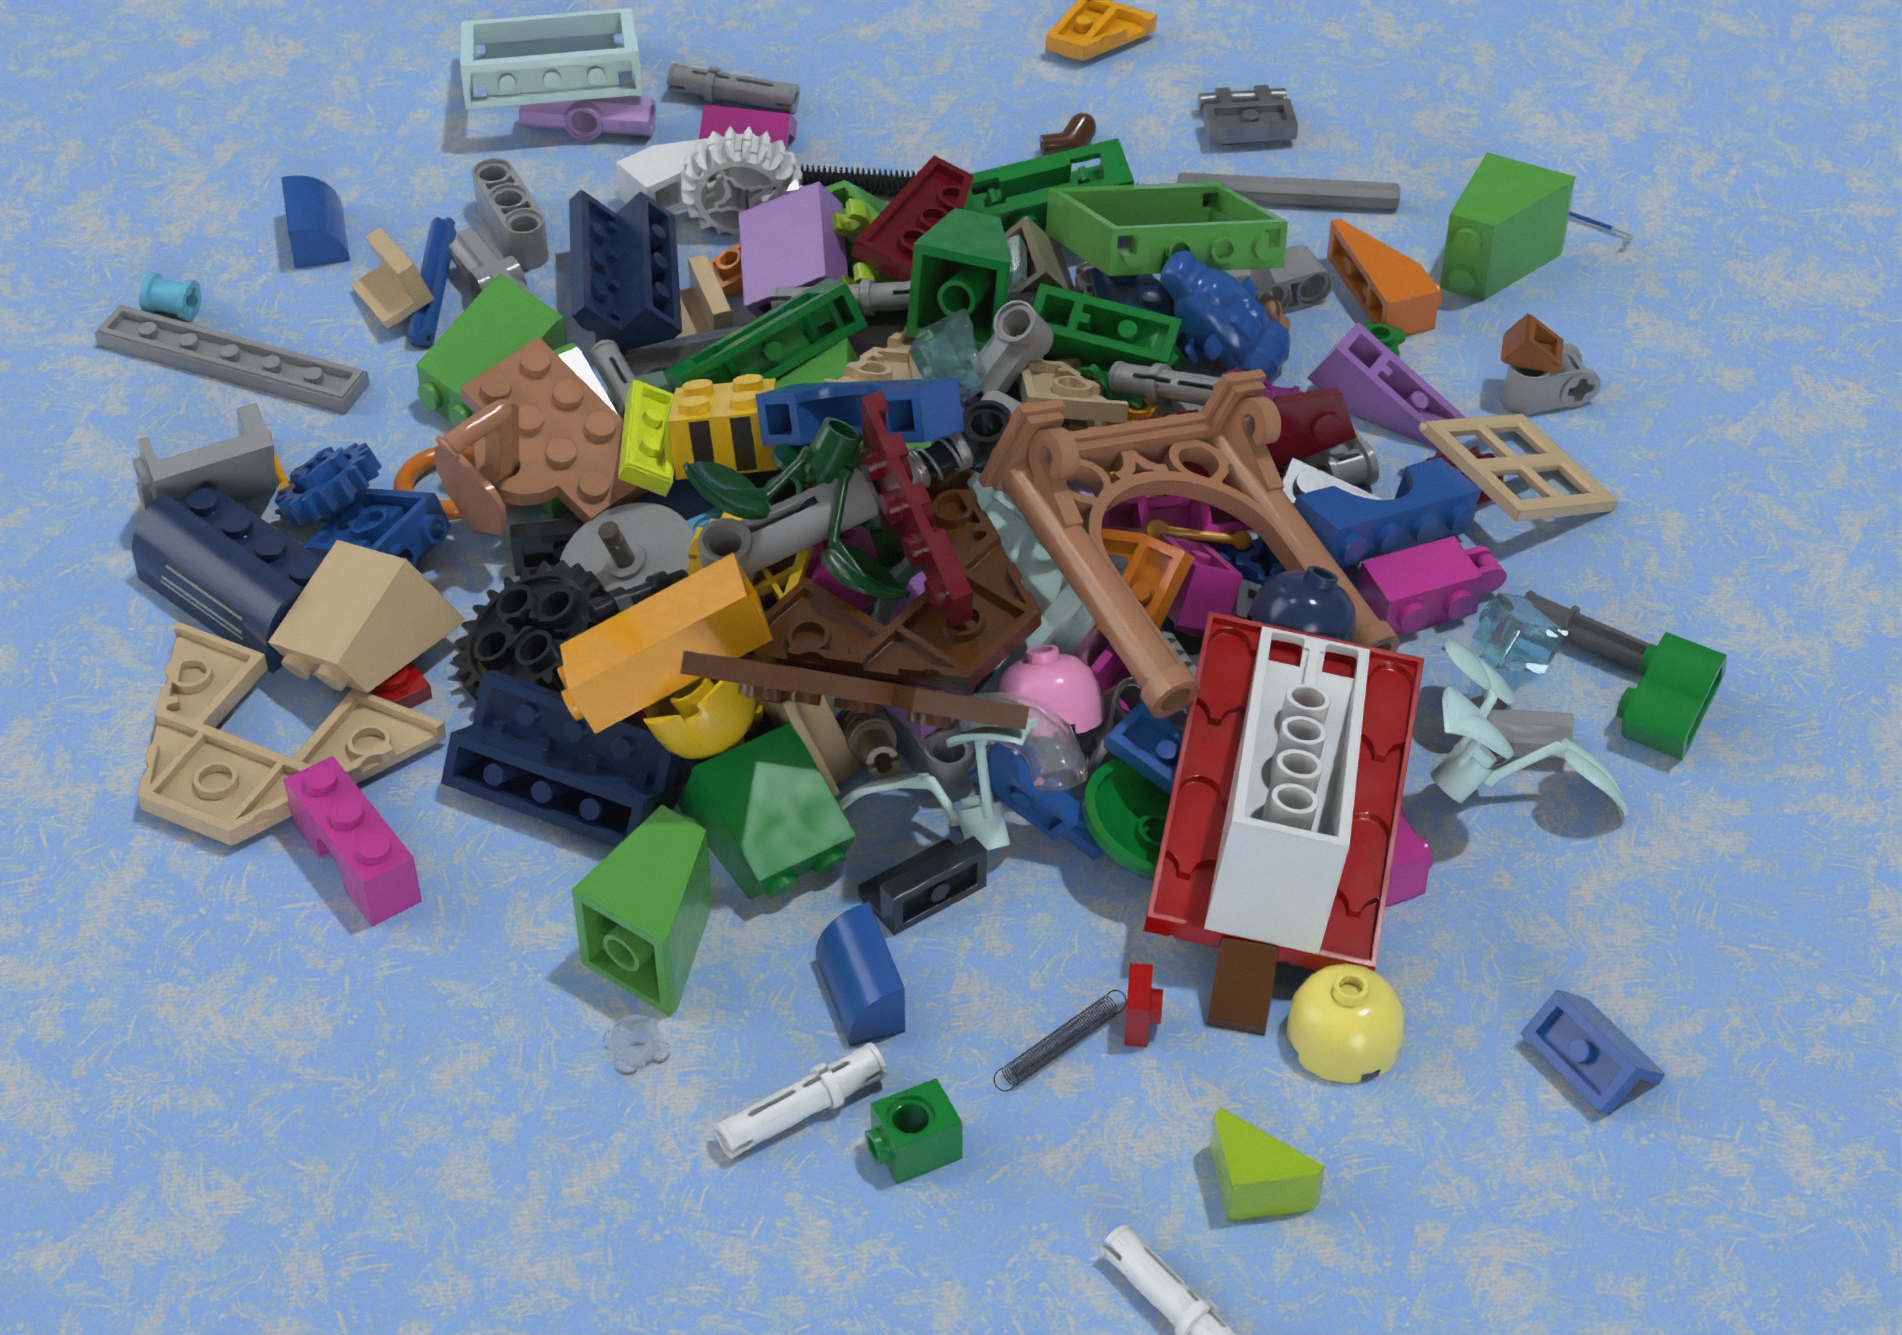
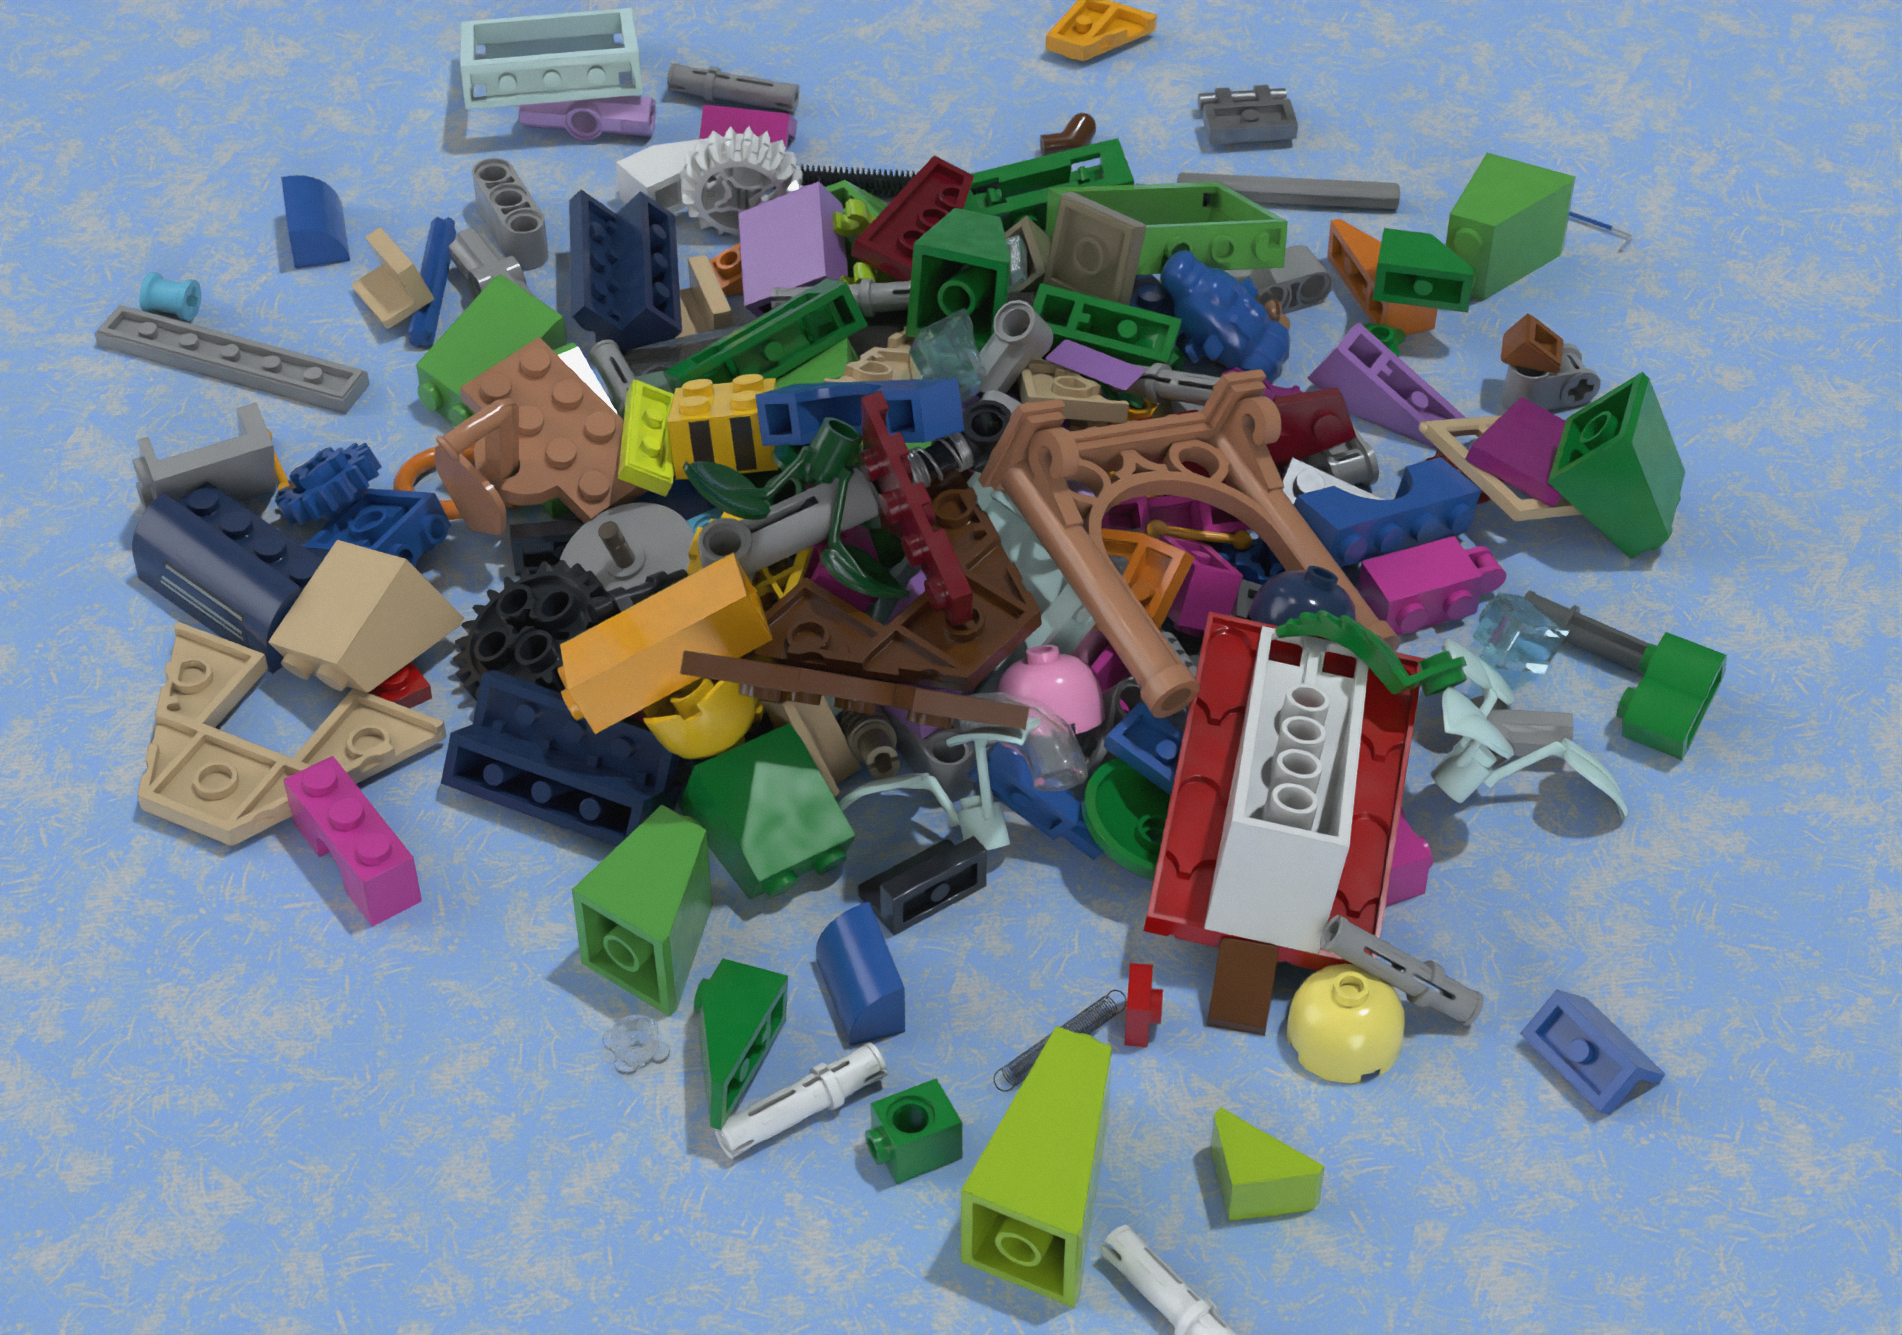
(738, 1023): none -> green slope
(1039, 1174): none -> lime slope
(1094, 250): none -> dark tan tile
(1095, 364): none -> medium lavender sticker
(1421, 272): none -> green slope
(1436, 671): none -> green plant
(1454, 998): none -> light grey pin
(1521, 449): none -> magenta tile
(1622, 467): none -> green slope

